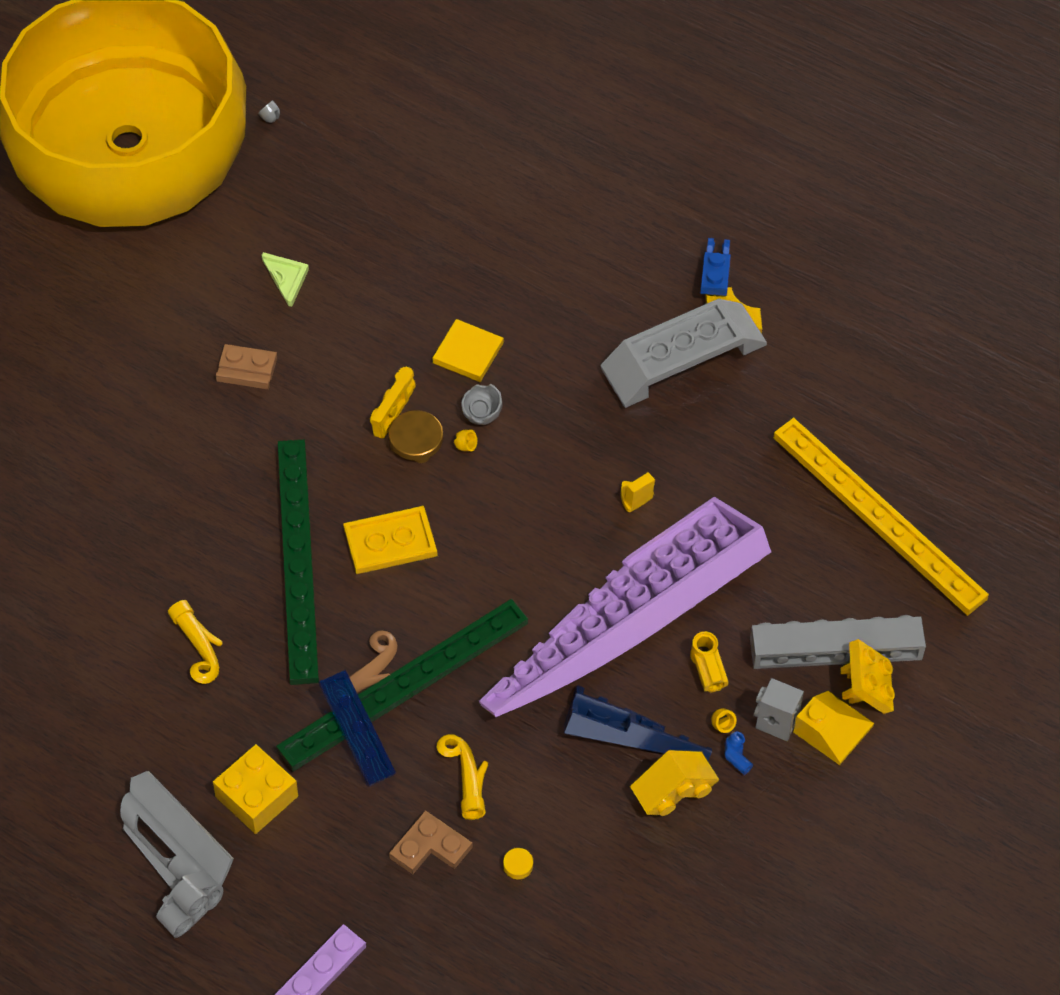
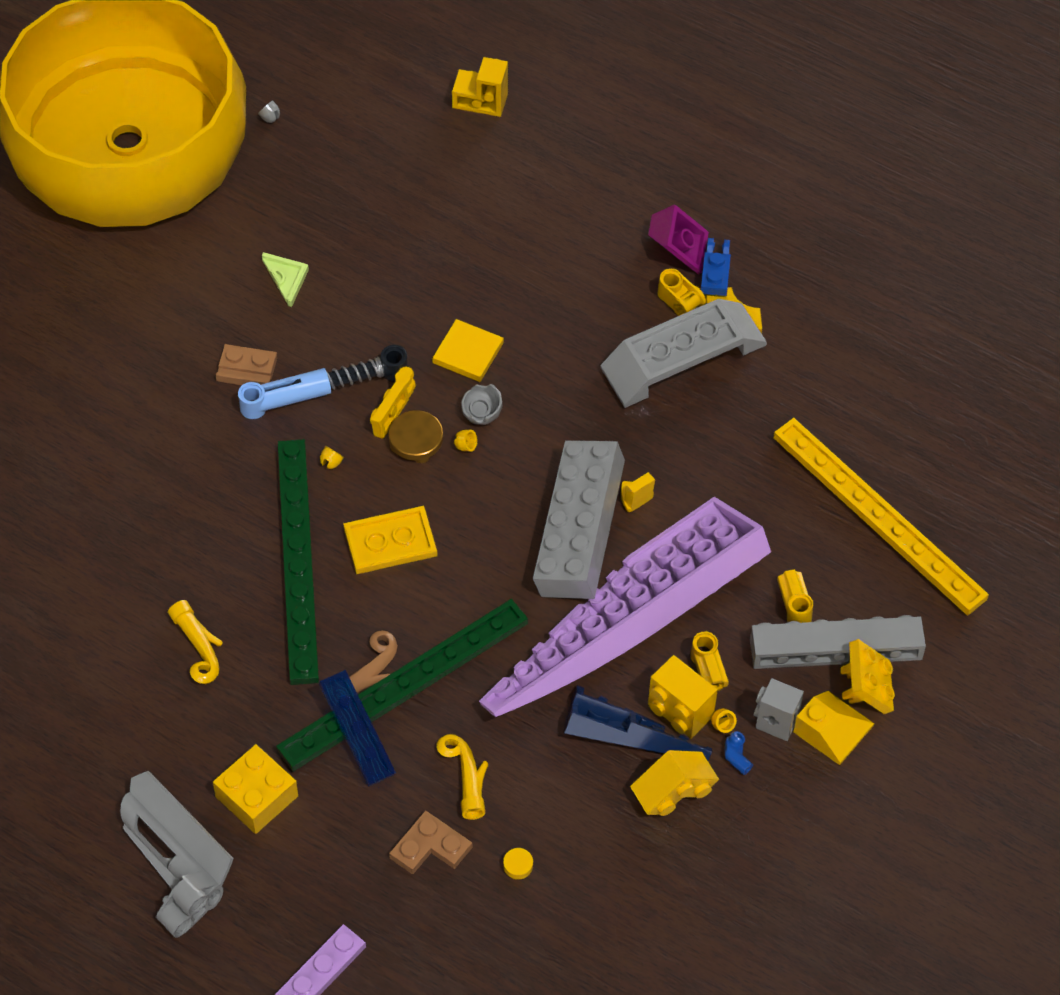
(317, 383): none -> light blue piece
(332, 456): none -> yellow hinge
(482, 91): none -> yellow brick
(579, 519): none -> light grey brick
(680, 236): none -> magenta slope
(682, 294): none -> yellow piece
(682, 697): none -> yellow brick
(795, 596): none -> yellow piece

